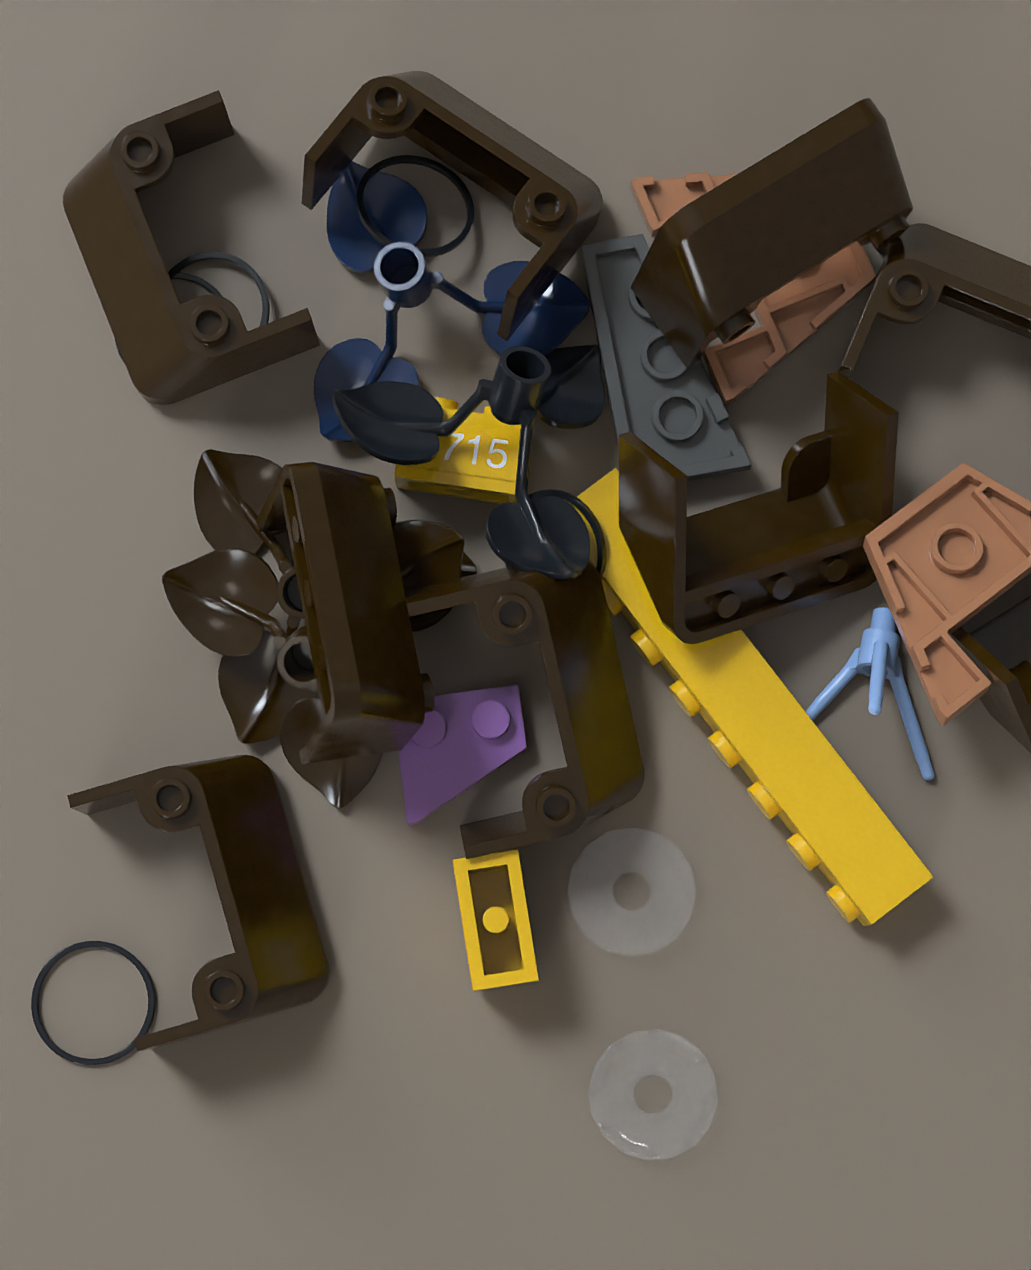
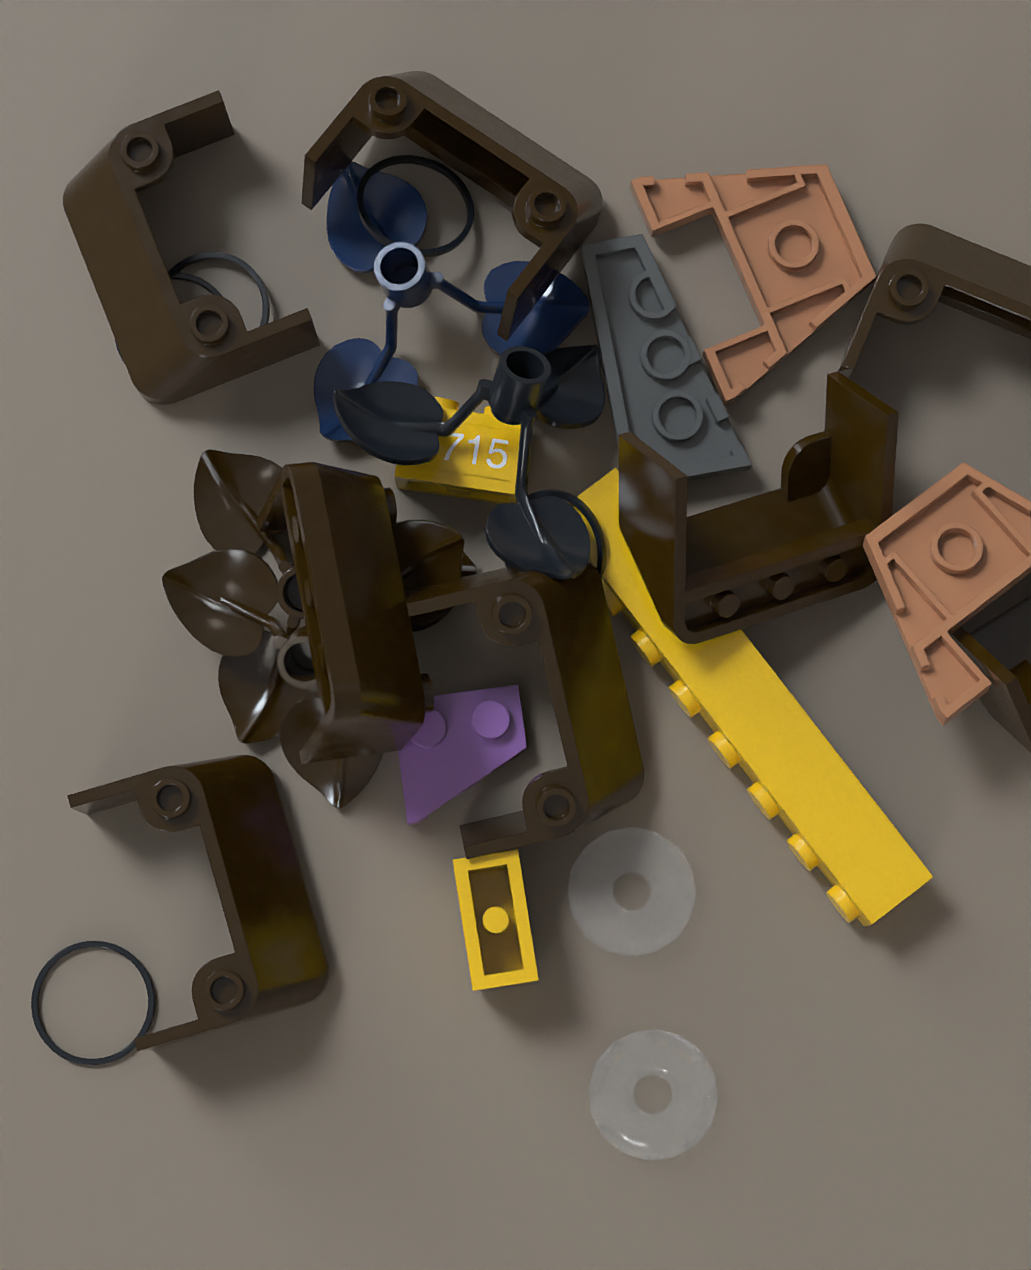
(771, 227): dark brown windscreen -> none
(880, 661): light blue plant -> none

